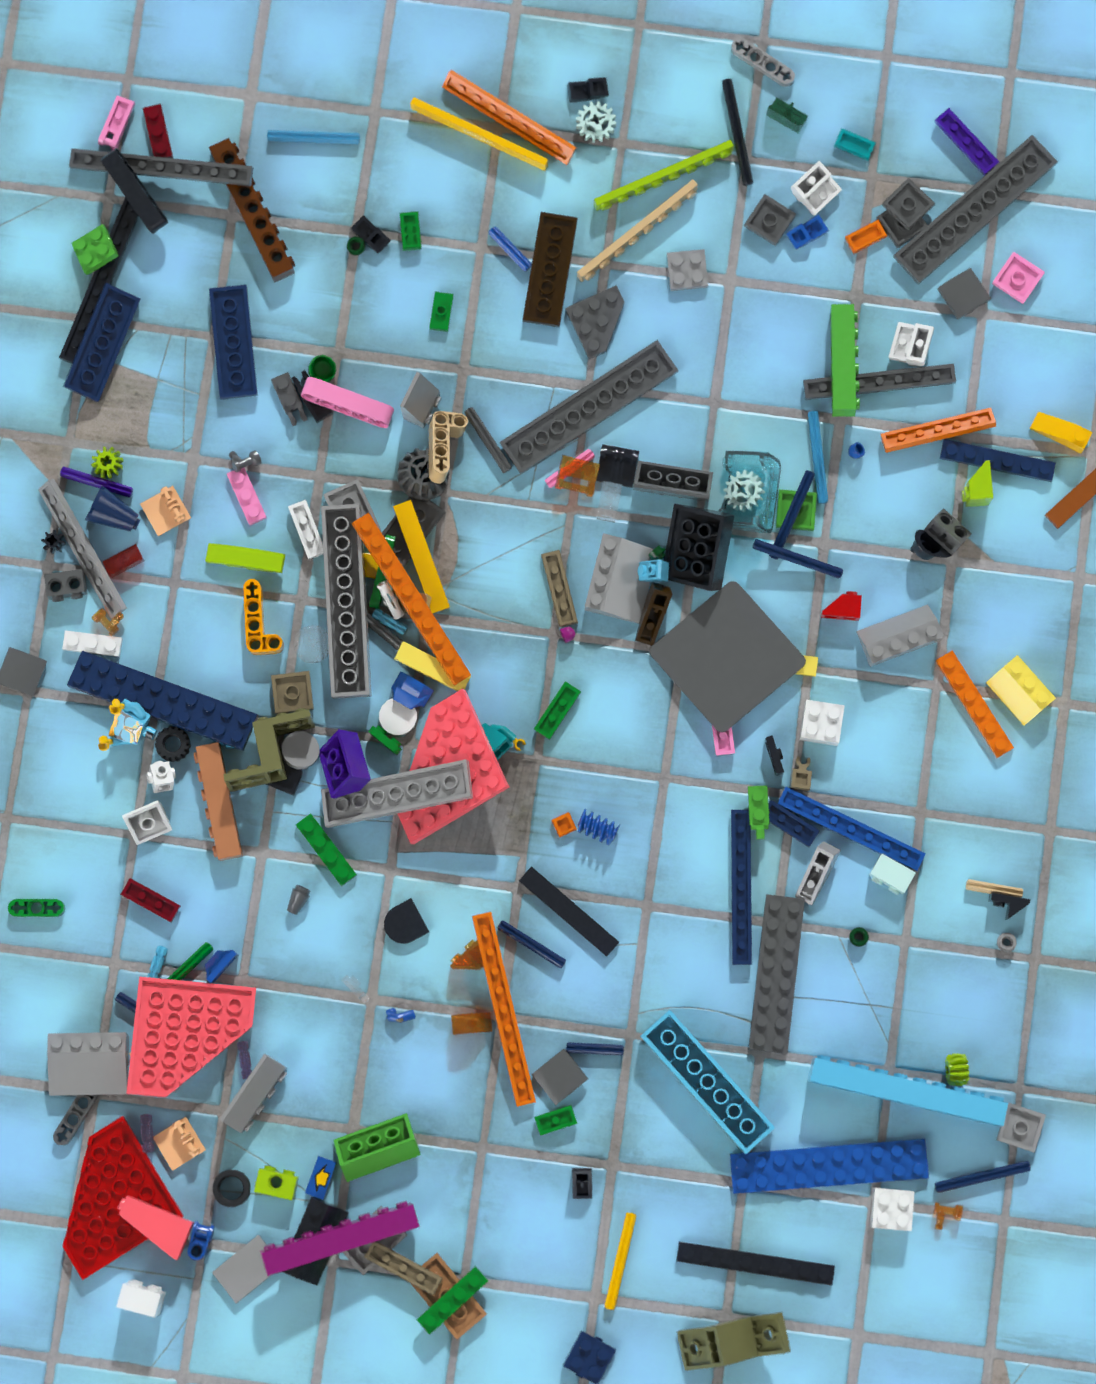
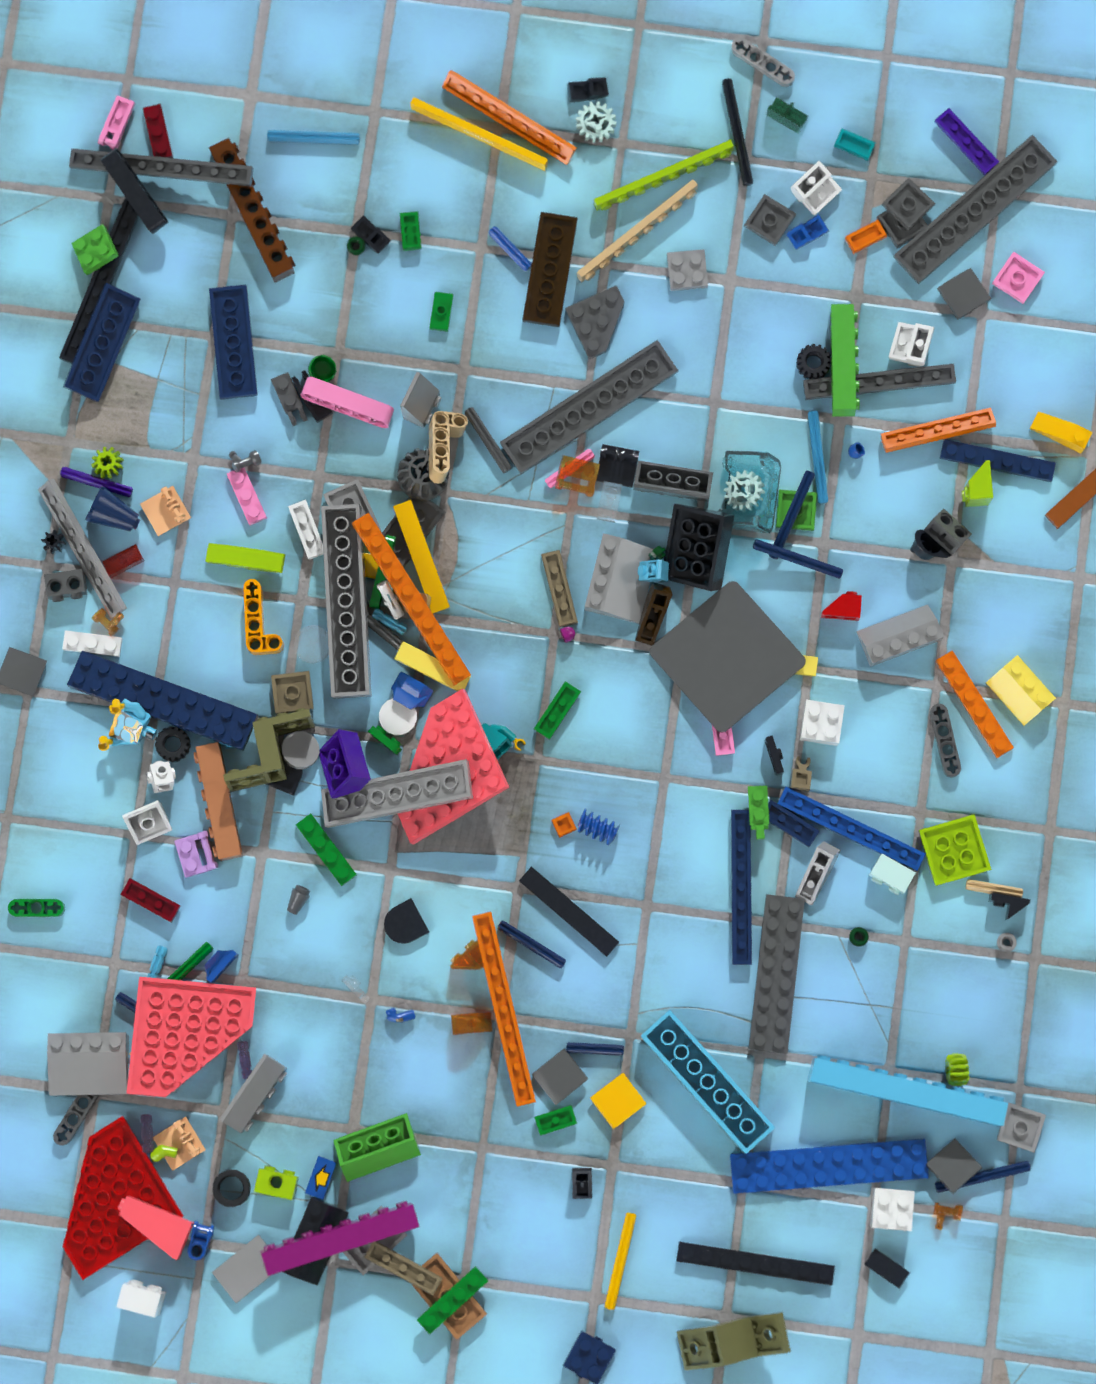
(162, 1151): none -> lime arm
(190, 856): none -> lavender plate
(618, 1100): none -> yellow slope
(816, 351): none -> black tyre
(887, 1268): none -> black slope
(947, 740): none -> dark grey beam
(954, 850): none -> lime plate
(954, 1166): none -> dark grey tile

